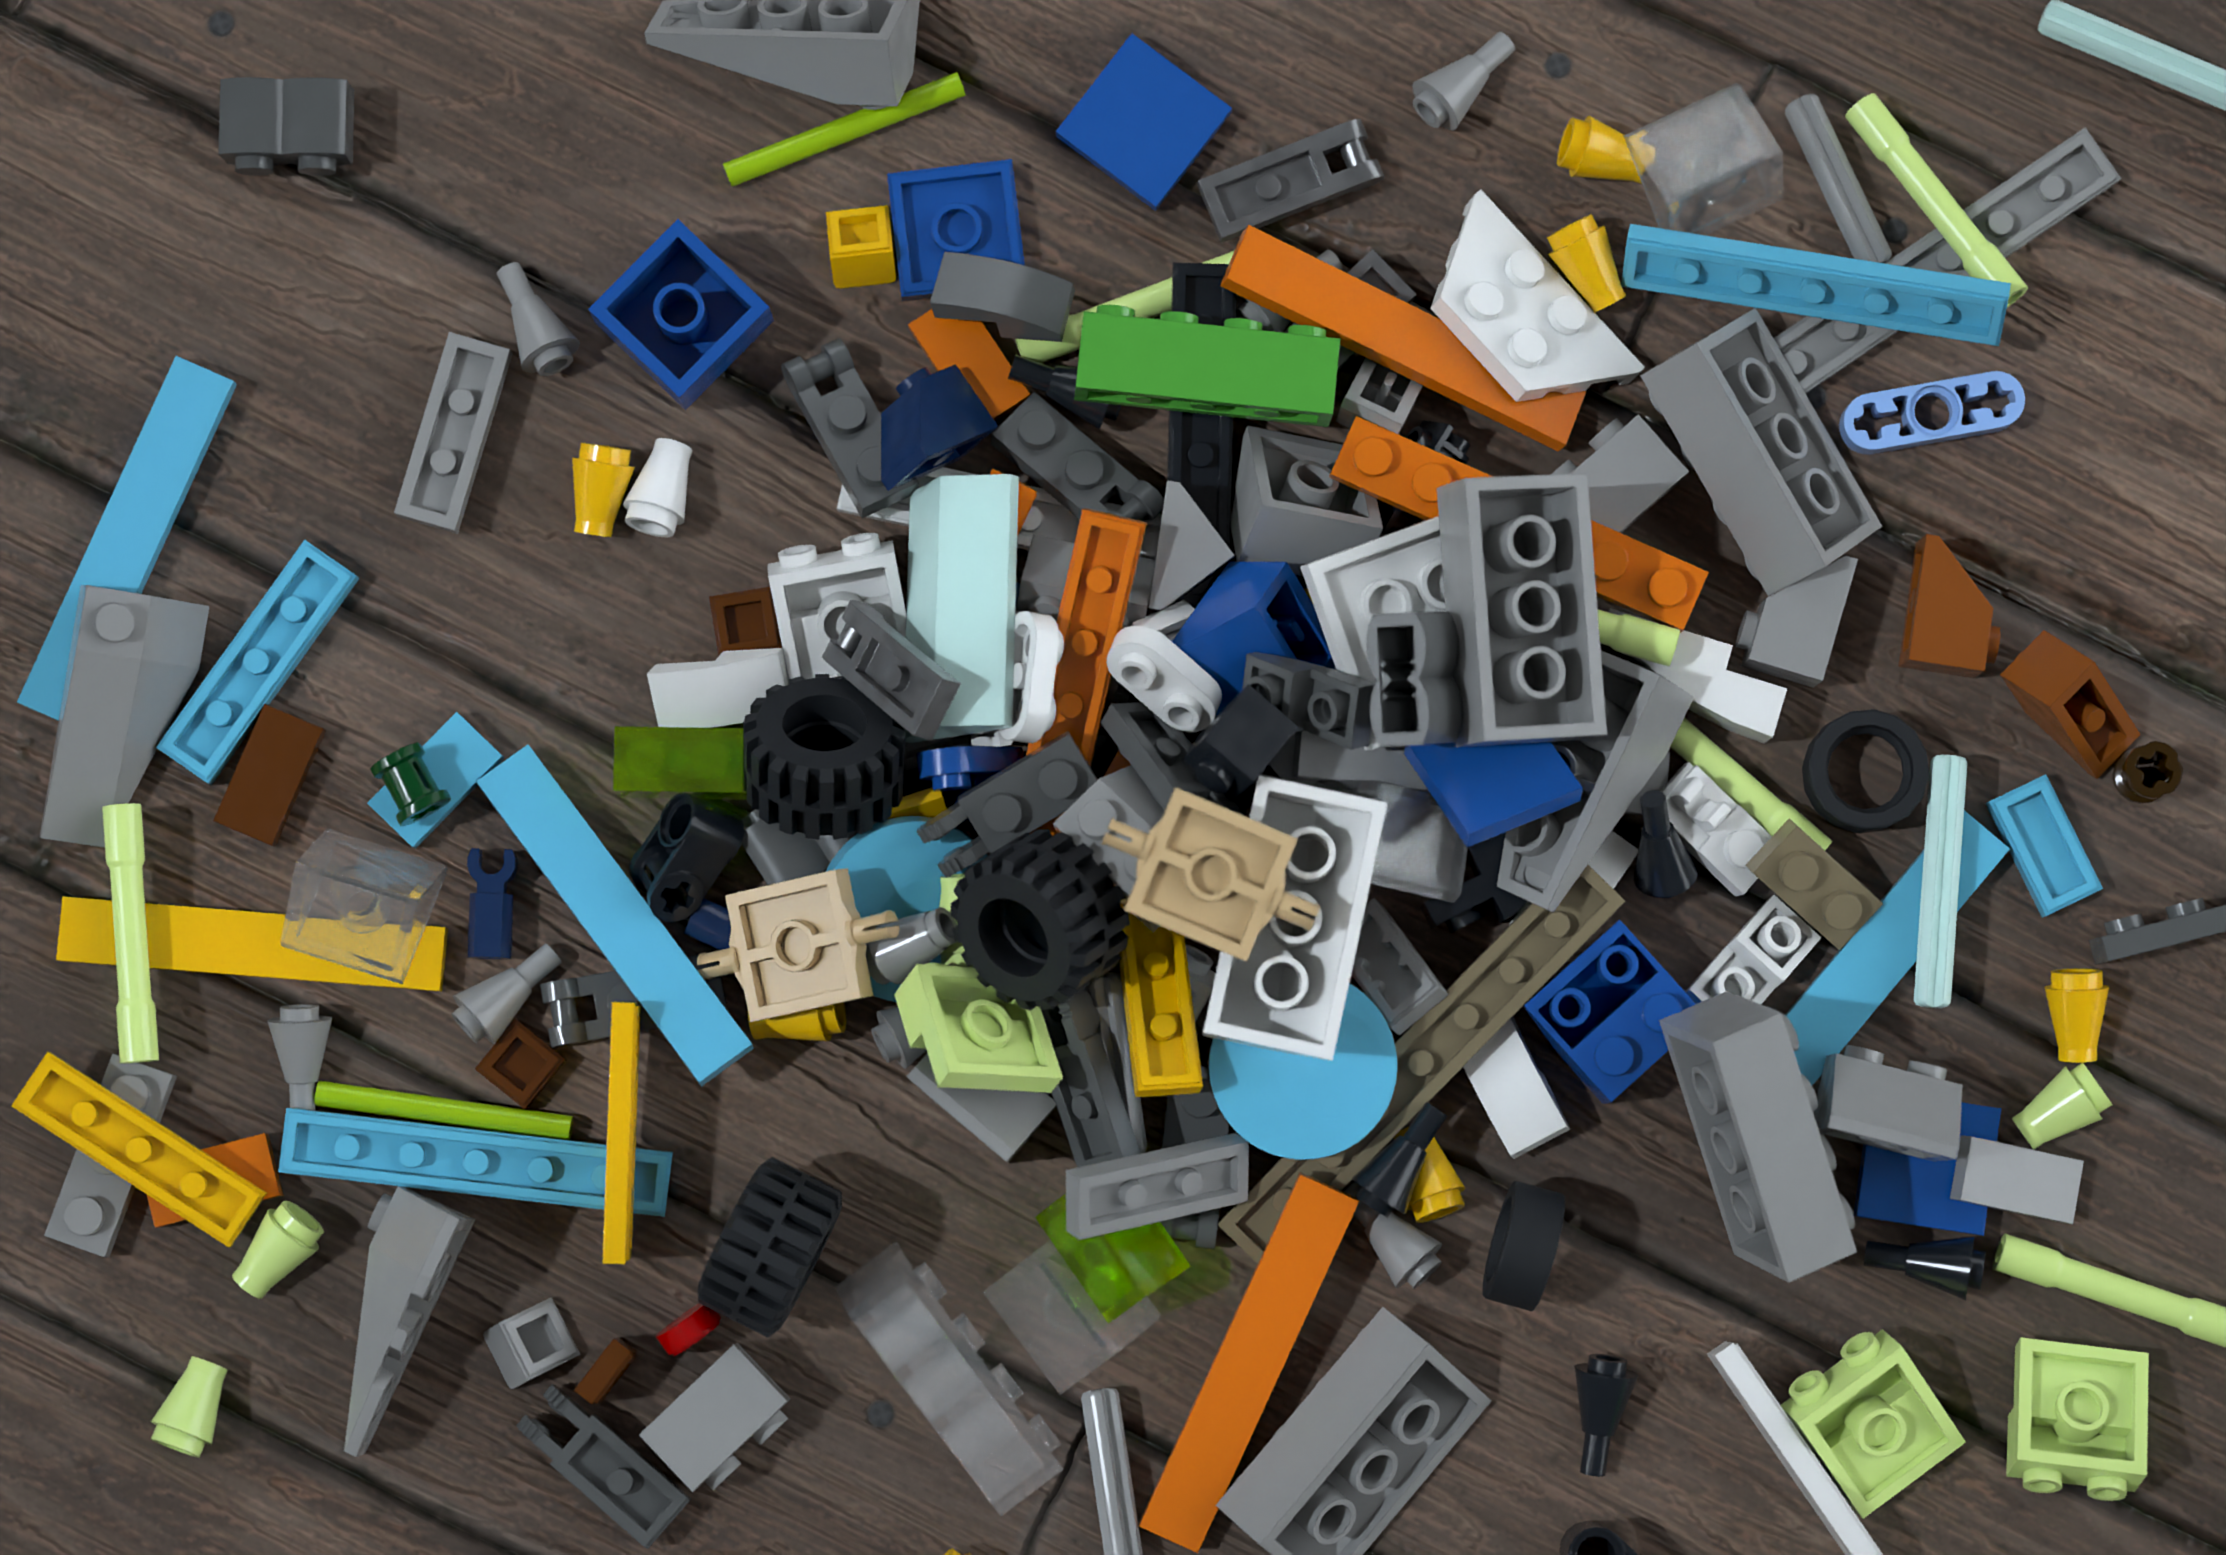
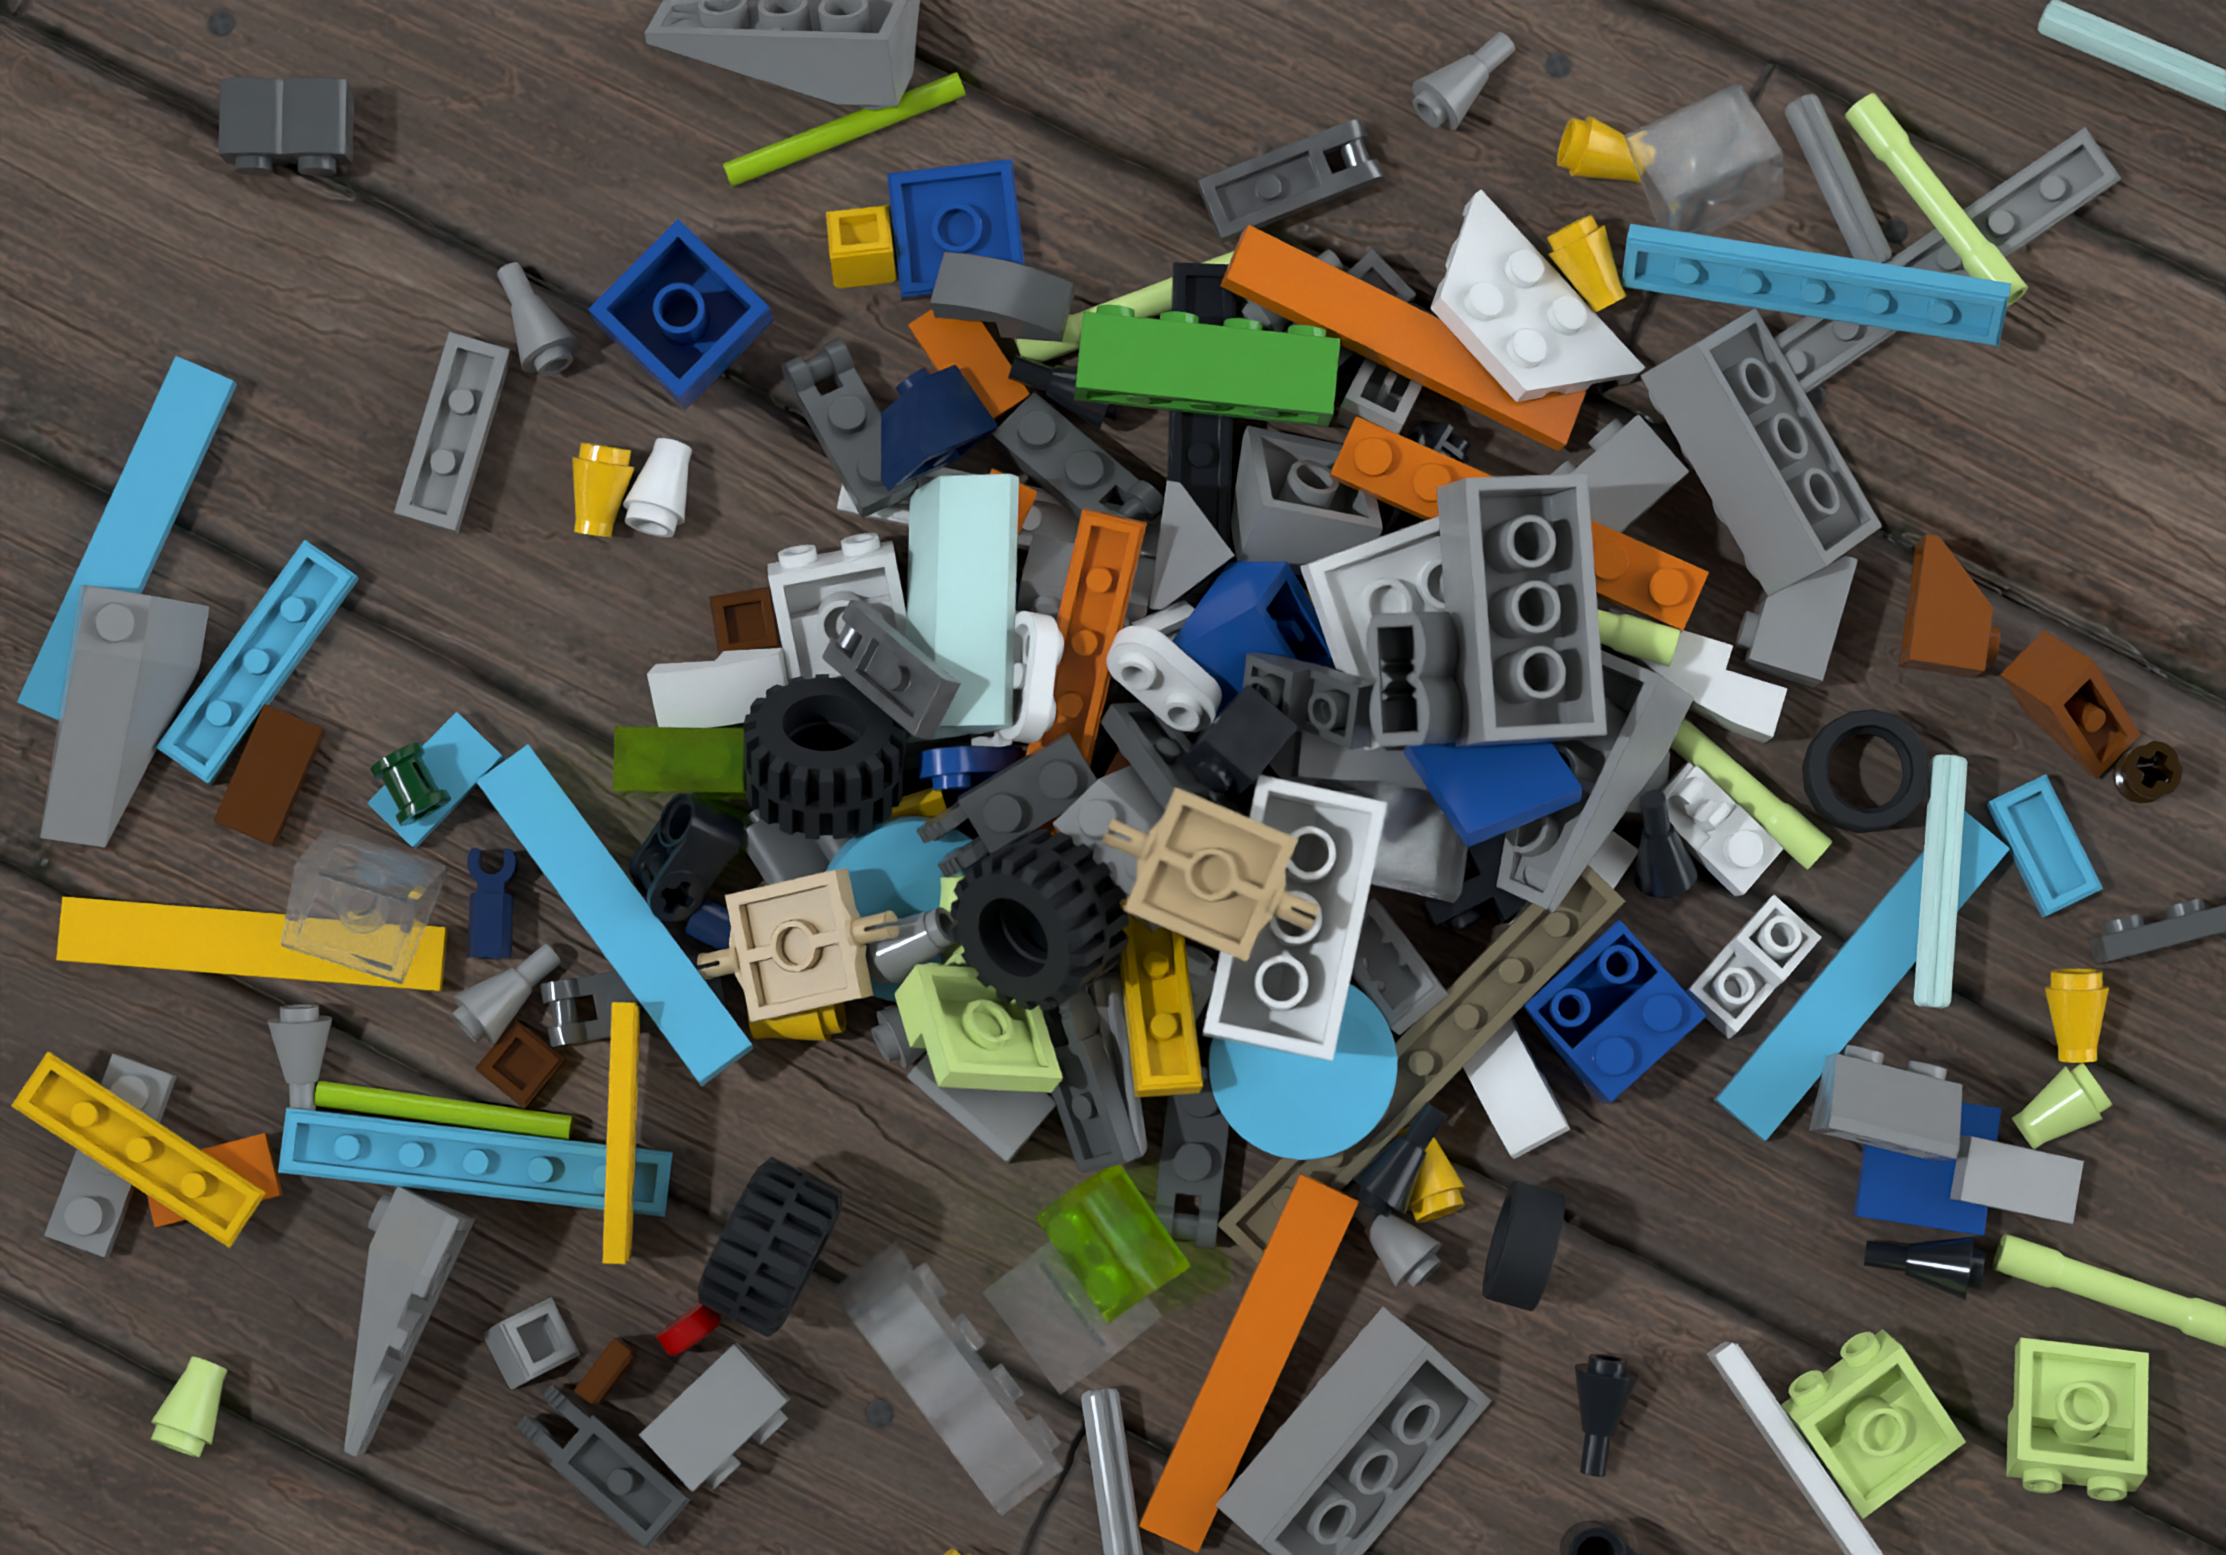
(125, 861): yellowish green piece -> none
(279, 1246): yellowish green cone -> none
(1143, 122): blue tile -> none
(1156, 1186): light grey plate -> none
(1760, 1135): light grey brick -> none
(1814, 884): dark tan plate -> none
(1980, 420): light blue beam -> none

